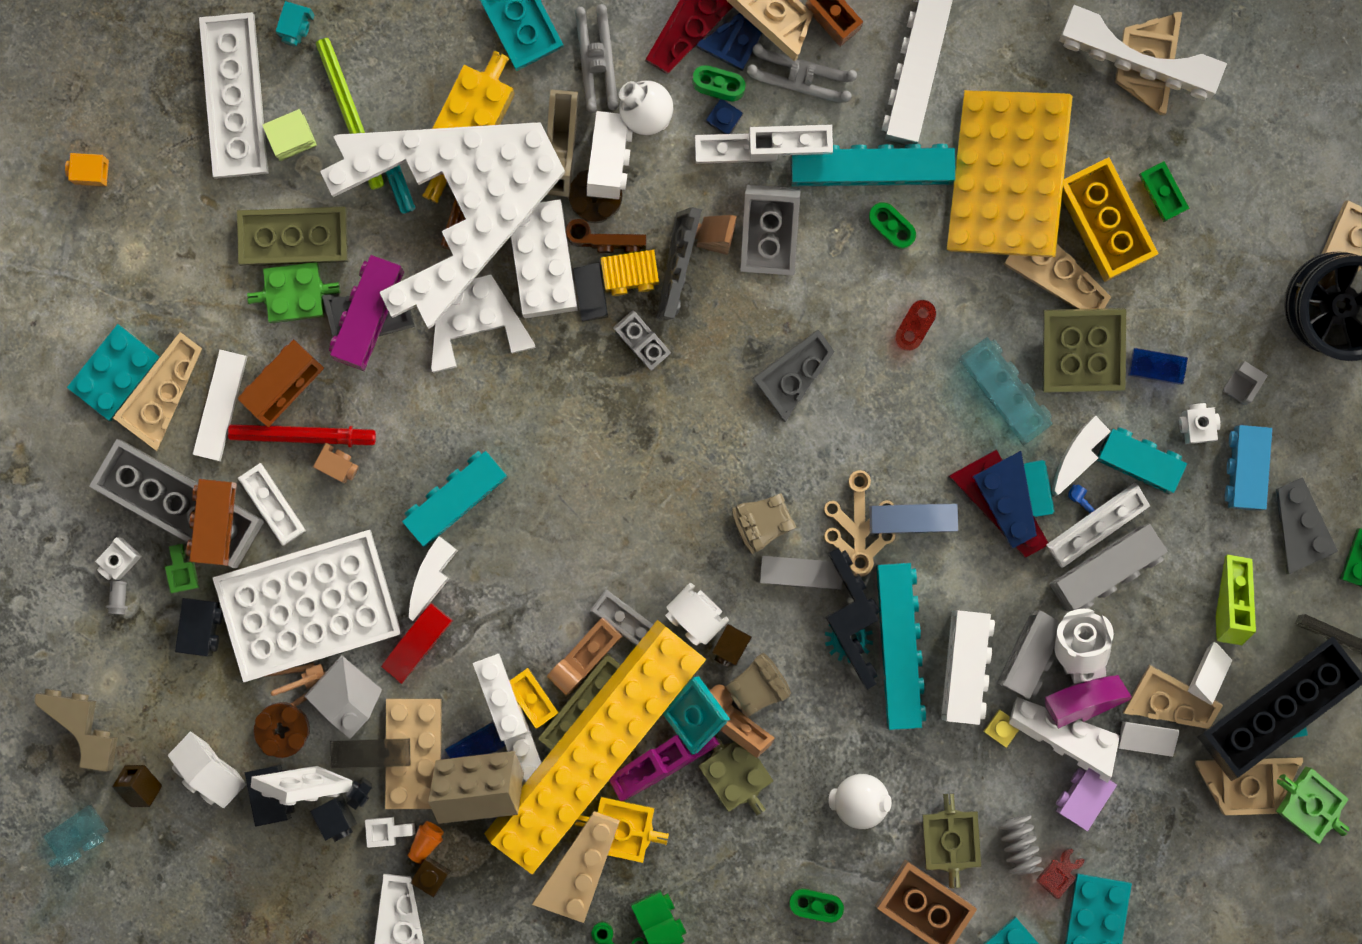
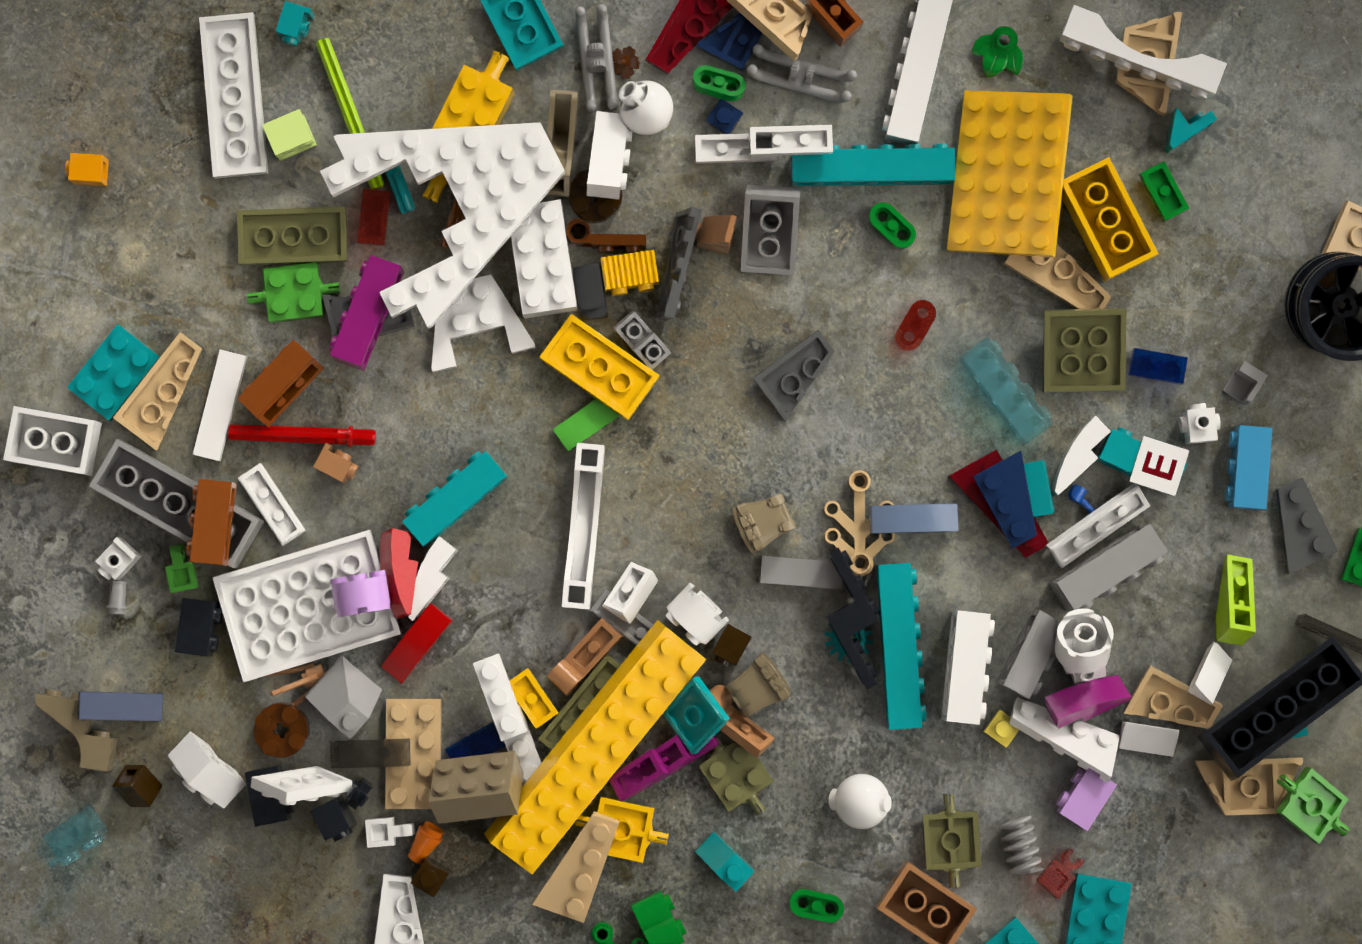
(52, 441): none -> white brick
(120, 706): none -> dark blue tile
(360, 593): none -> lavender brick
(374, 217): none -> clear red plate
(399, 570): none -> slope
(583, 526): none -> white arch
(584, 424): none -> bright green tile
(599, 367): none -> yellow plate
(625, 62): none -> reddish brown plant
(630, 592): none -> white slope
(725, 861): none -> teal slope
(999, 56): none -> green plate
(1159, 465): none -> white sticker
(1180, 131): none -> teal slope

